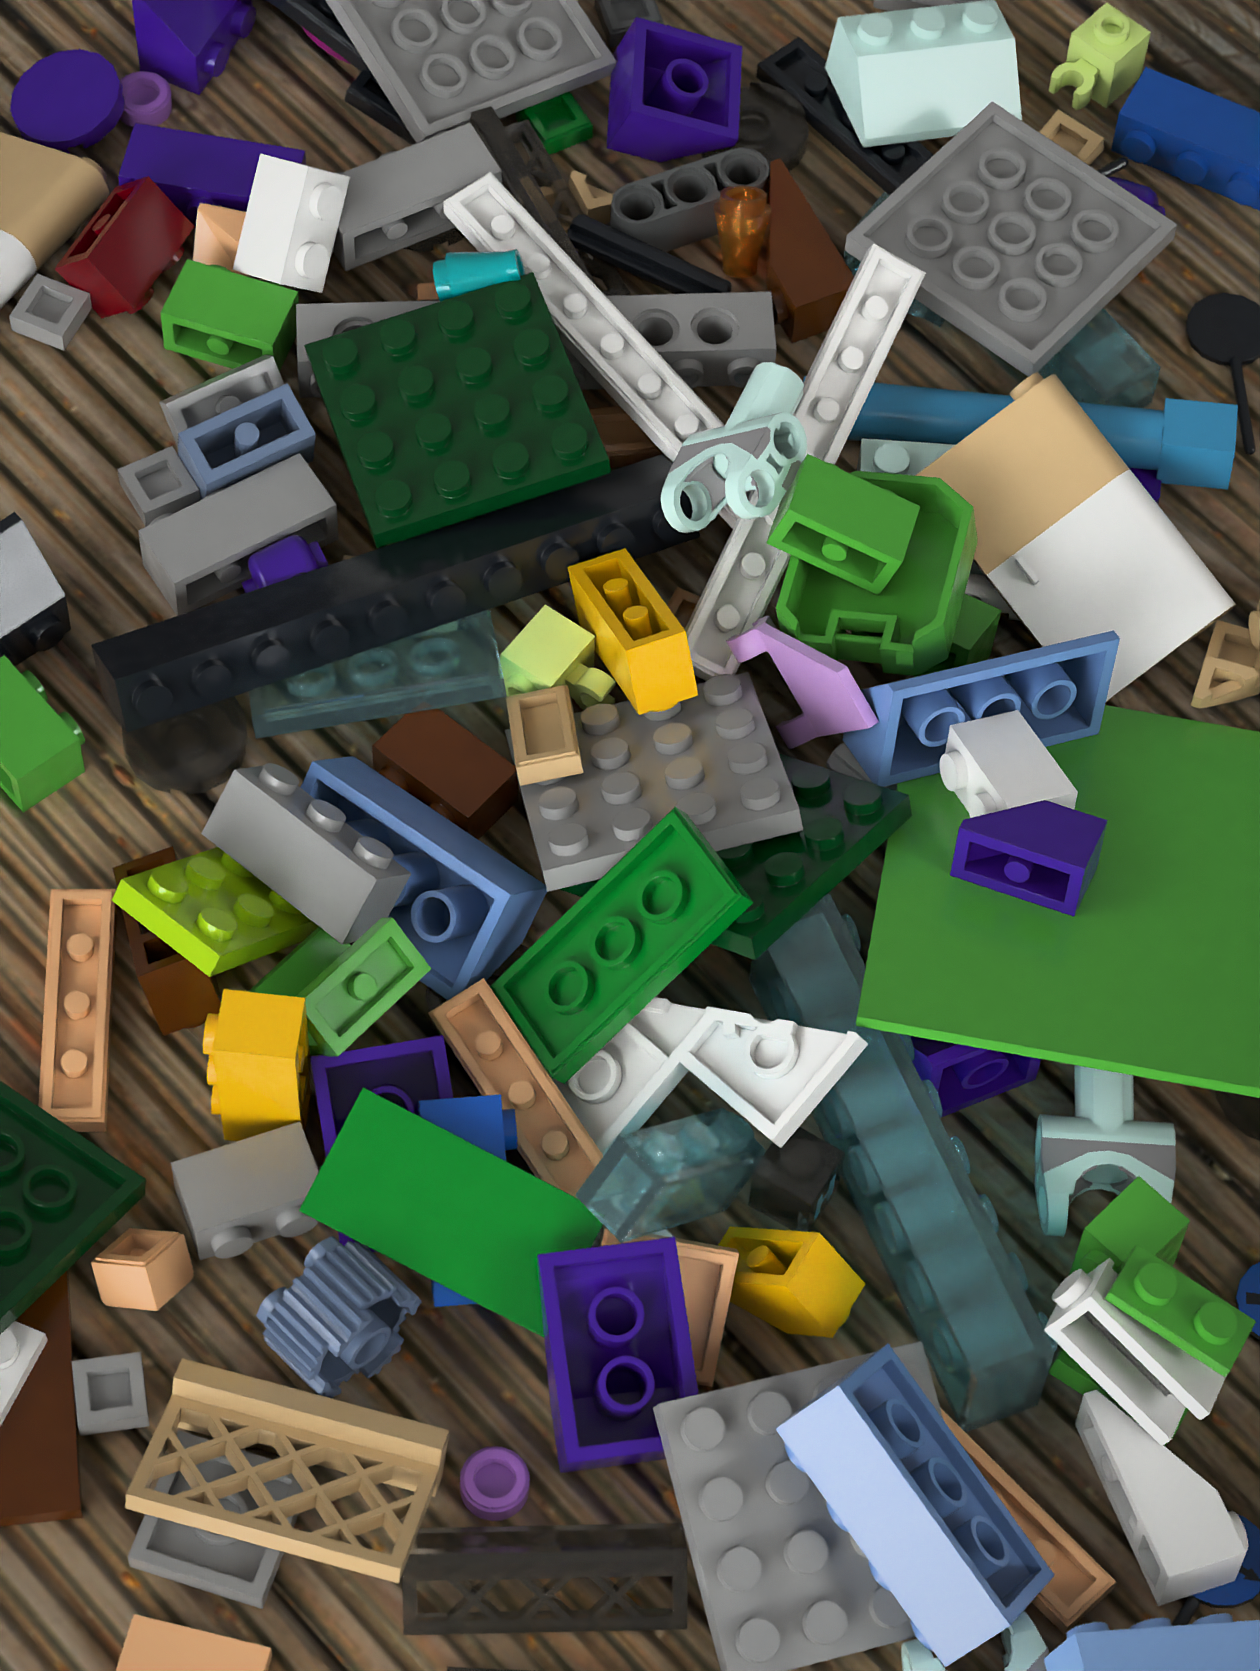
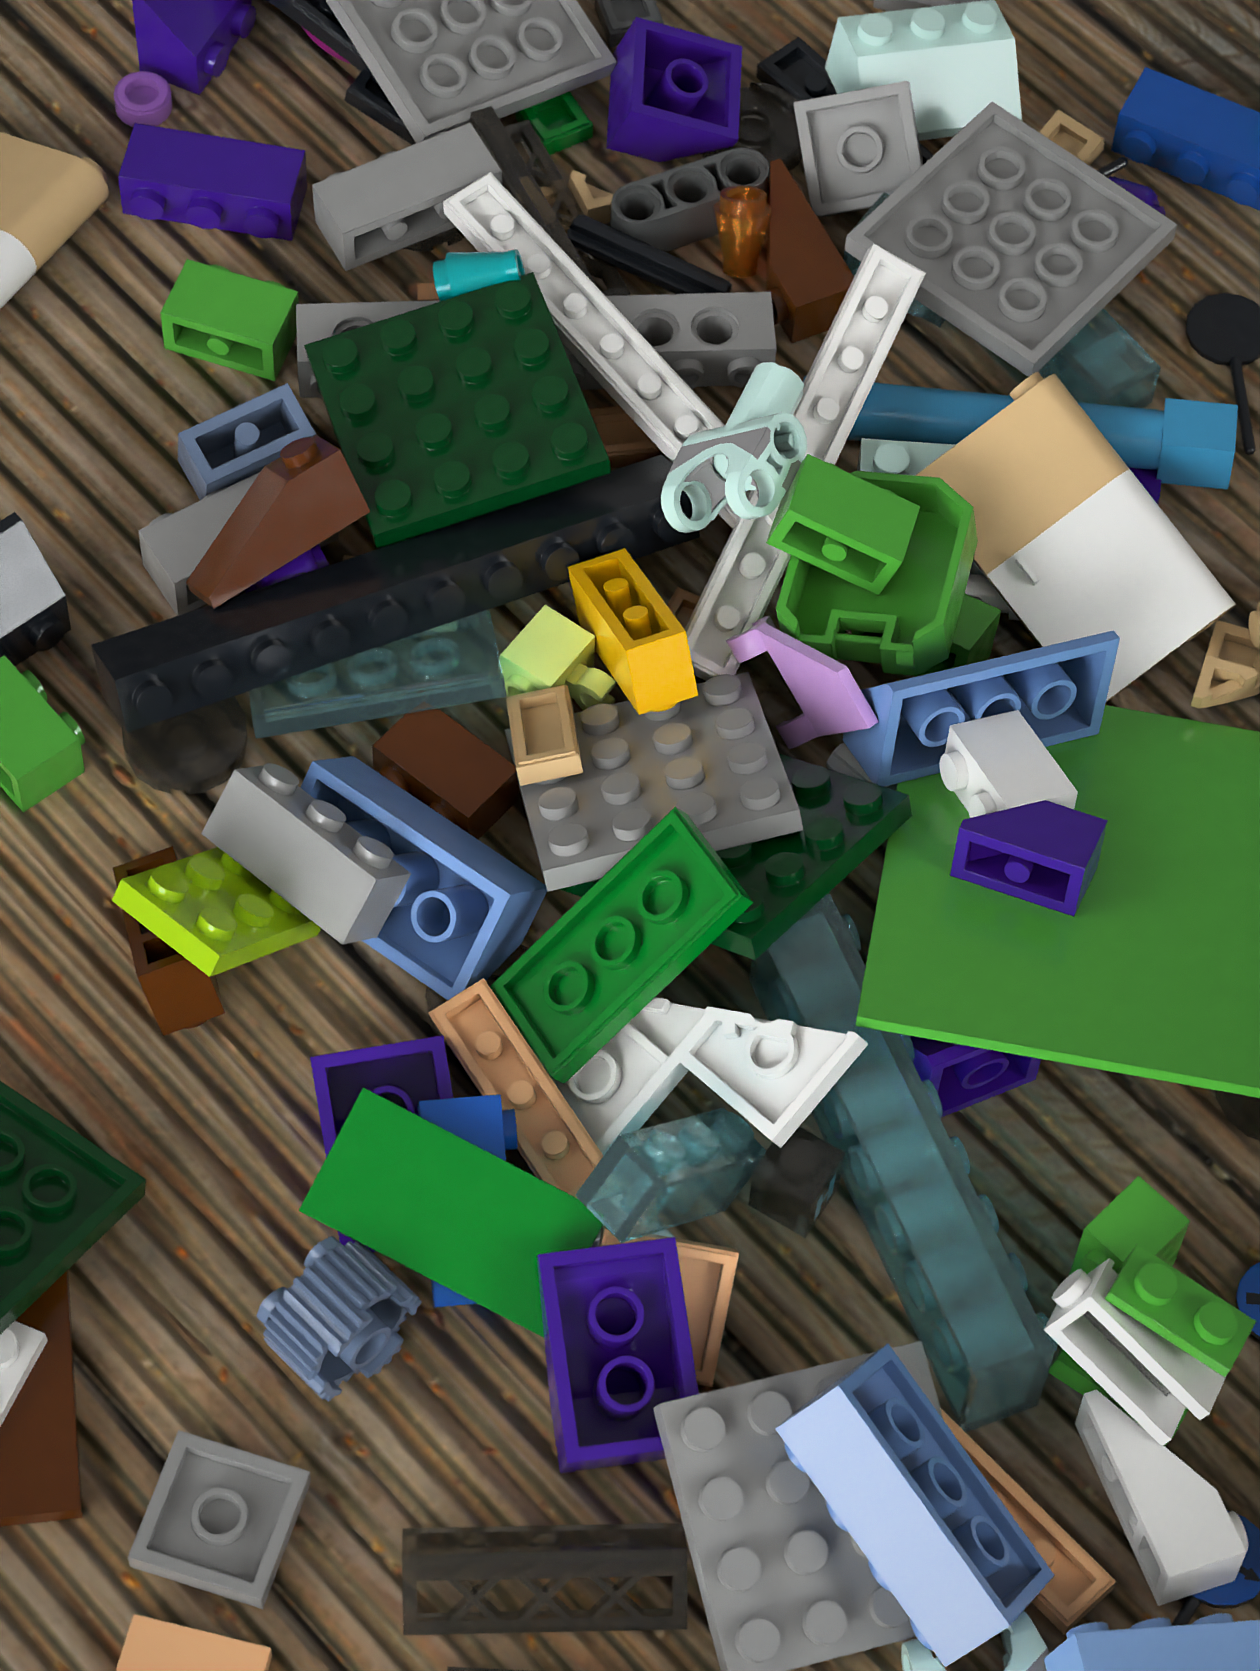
(50, 312): light grey plate -> none
(68, 100): dark purple tile -> none
(78, 1007): light nougat tile -> none
(110, 1393): light grey plate -> none
(126, 248): dark red brick -> none
(143, 1269): light nougat slope -> none
(158, 485): light grey plate -> none
(218, 235): light nougat slope -> none
(220, 394): light grey plate -> none
(246, 1191): light grey brick -> none
(258, 1063): yellow brick -> none
(283, 514): none -> reddish brown slope
(291, 223): white brick -> none
(305, 1433): tan fence -> none
(346, 983): bright green panel -> none
(494, 1483): medium lavender tile -> none
(792, 1280): yellow slope -> none
(857, 146): none -> light grey plate
(1098, 1147): light aqua connector -> none
(1102, 58): yellowish green brick -> none

